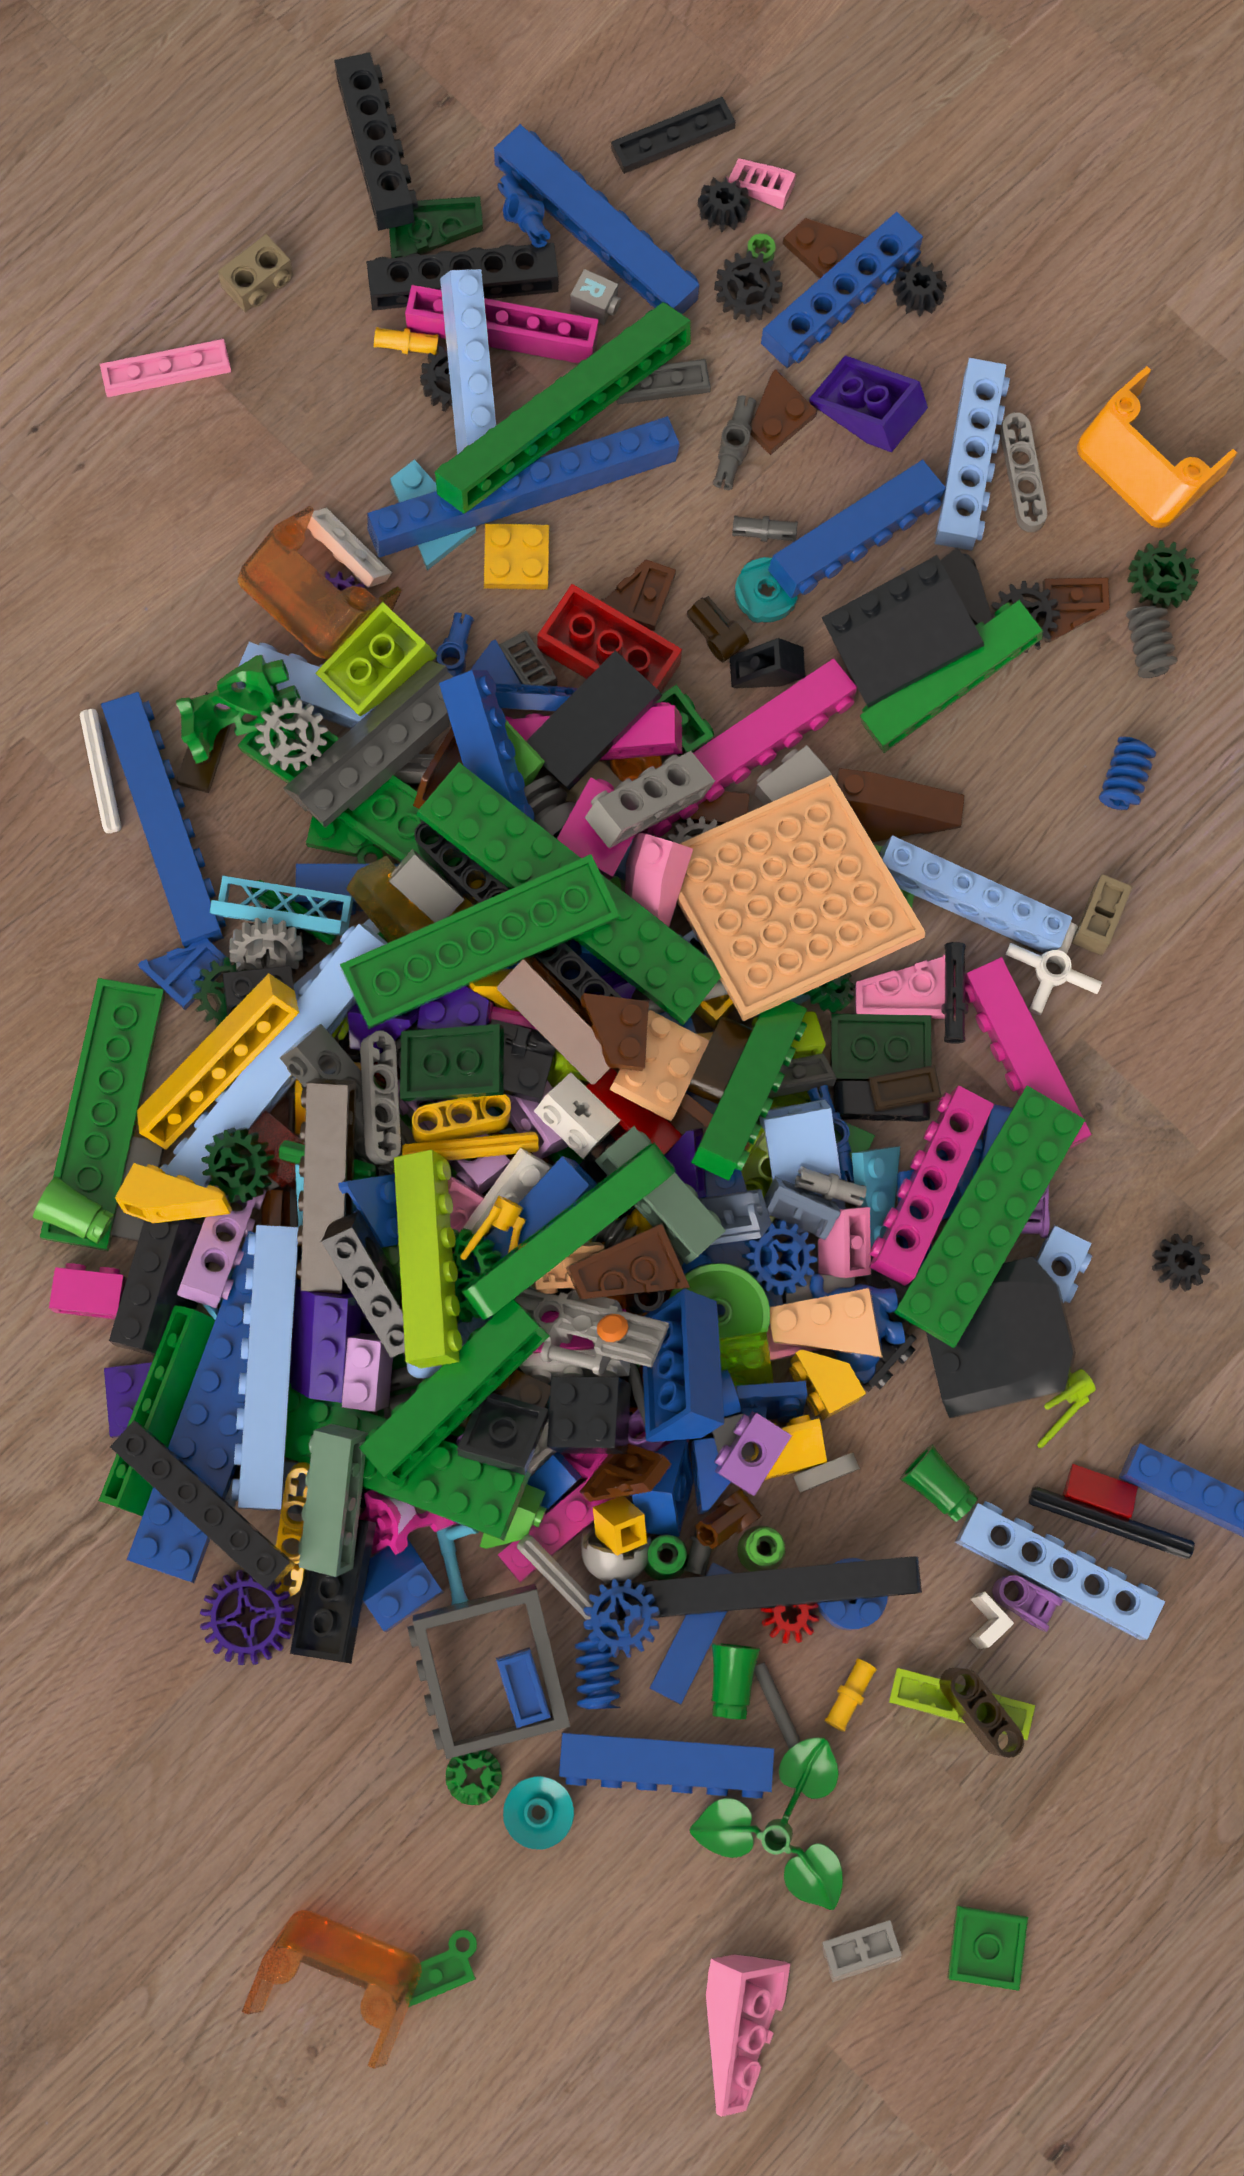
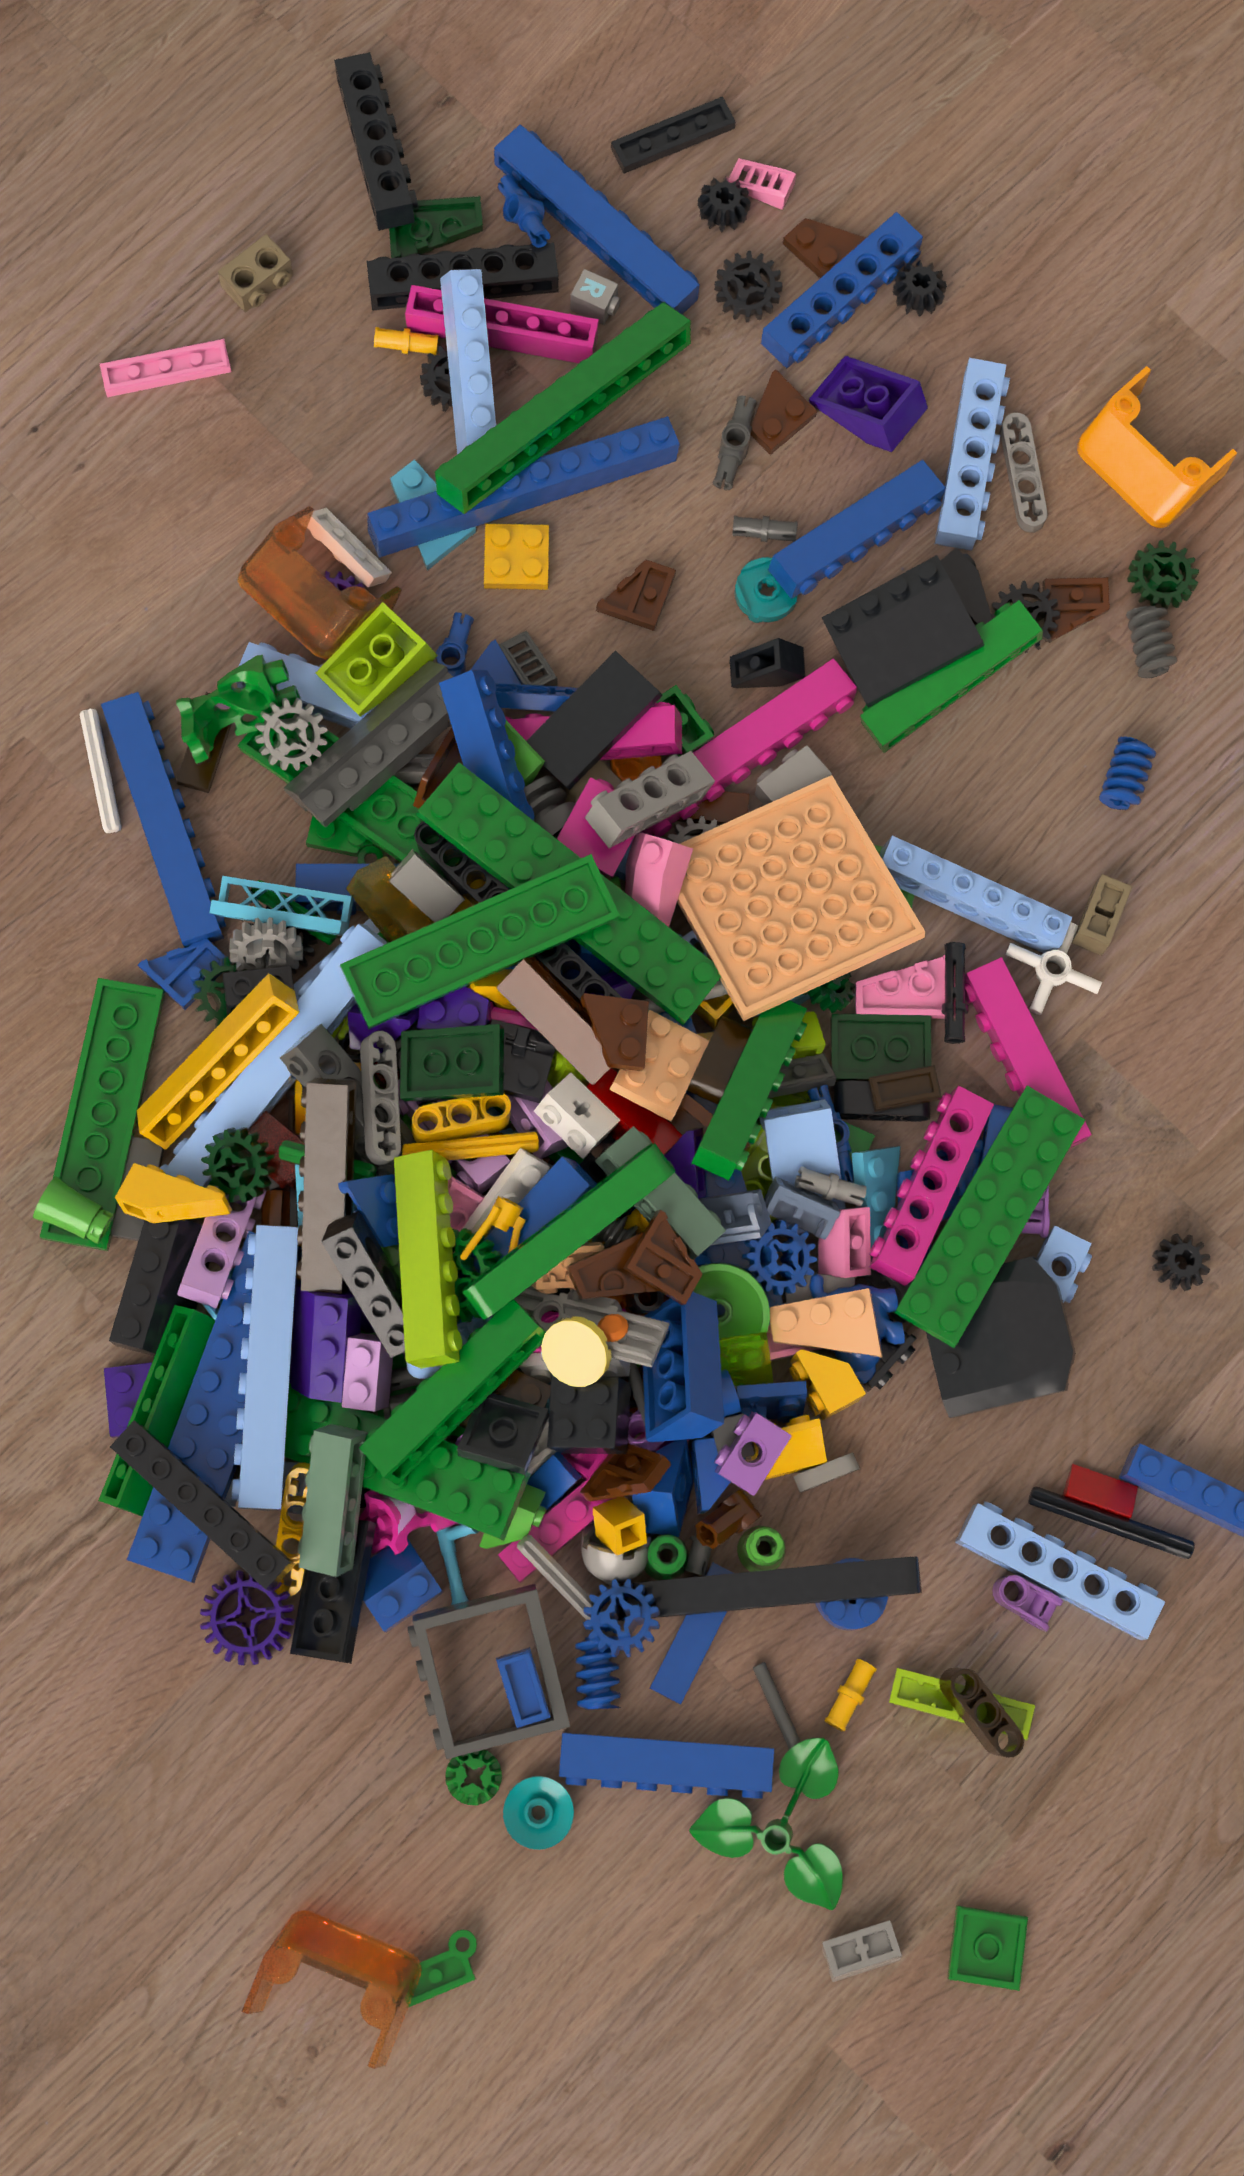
(87, 1292): dark pink brick -> none
(576, 1351): none -> light yellow tile
(587, 631): red brick -> none
(663, 1261): none -> reddish brown wing
(670, 381): dark grey tile -> none
(722, 635): dark brown piece -> none
(732, 1679): green plant -> none
(740, 2008): bright pink wedge -> none
(759, 241): bright green bush -> none
(800, 1621): red gear -> none
(899, 806): reddish brown wedge -> none
(939, 1484): green plant -> none
(996, 1625): white panel -> none
(1078, 1390): lime plant -> none

